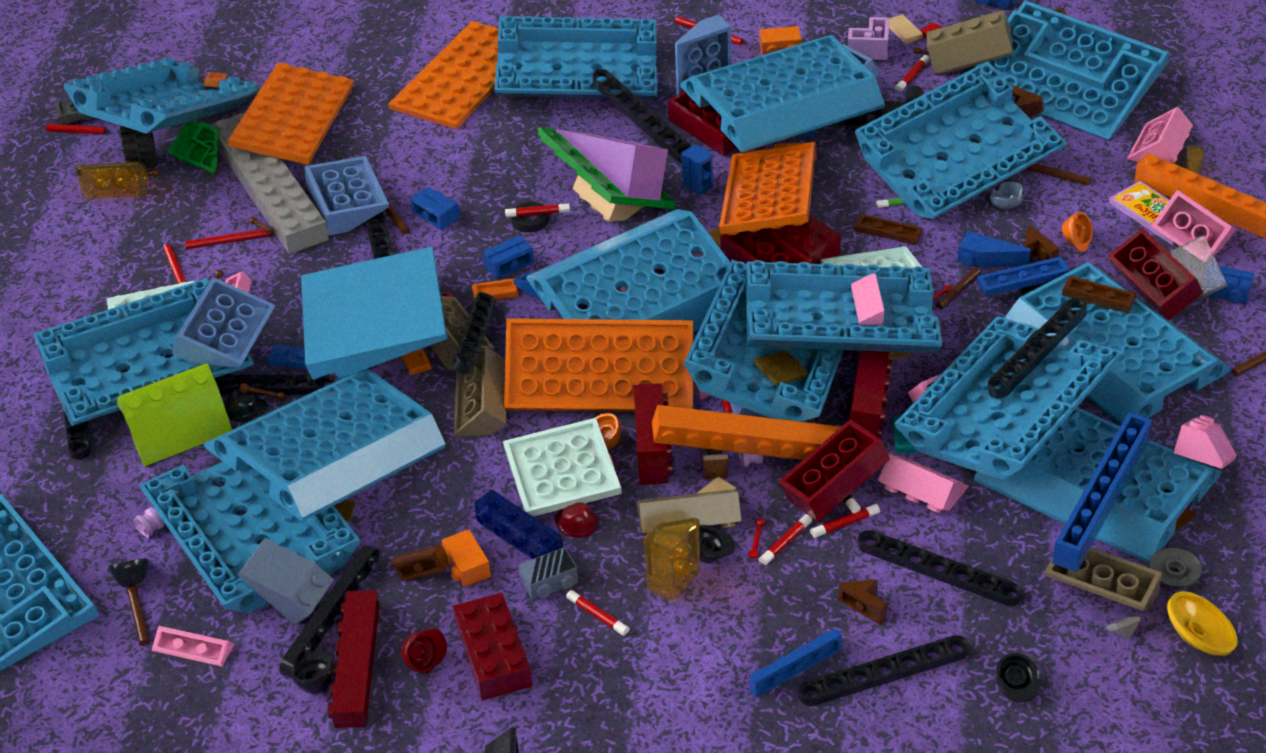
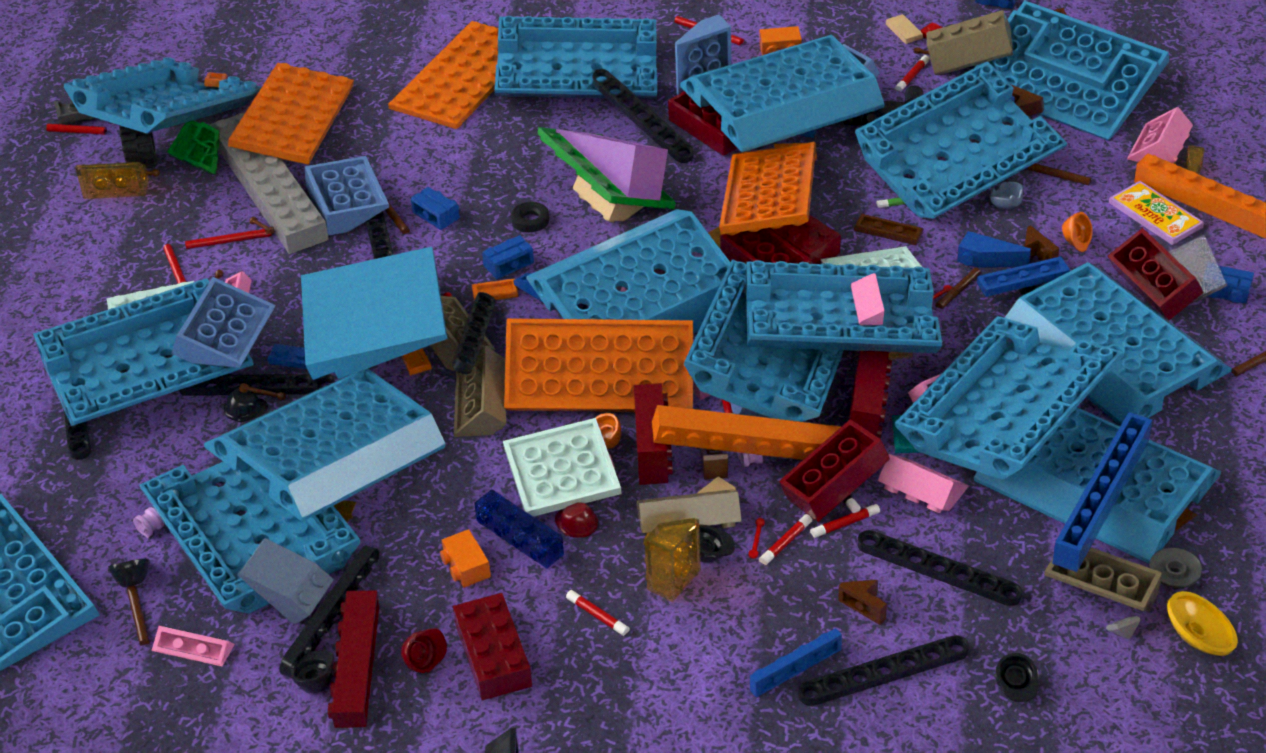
(174, 414): lime piece -> none
(420, 562): reddish brown brick -> none
(537, 210): red bar -> none
(548, 573): sand blue brick -> none
(697, 169): blue brick -> none
(781, 368): pearl gold piece -> none
(871, 40): lavender brick -> none
(1036, 356): black beam -> none
(1099, 294): reddish brown tile -> none
(1187, 220): bright pink slope -> none
(1205, 442): bright pink slope -> none

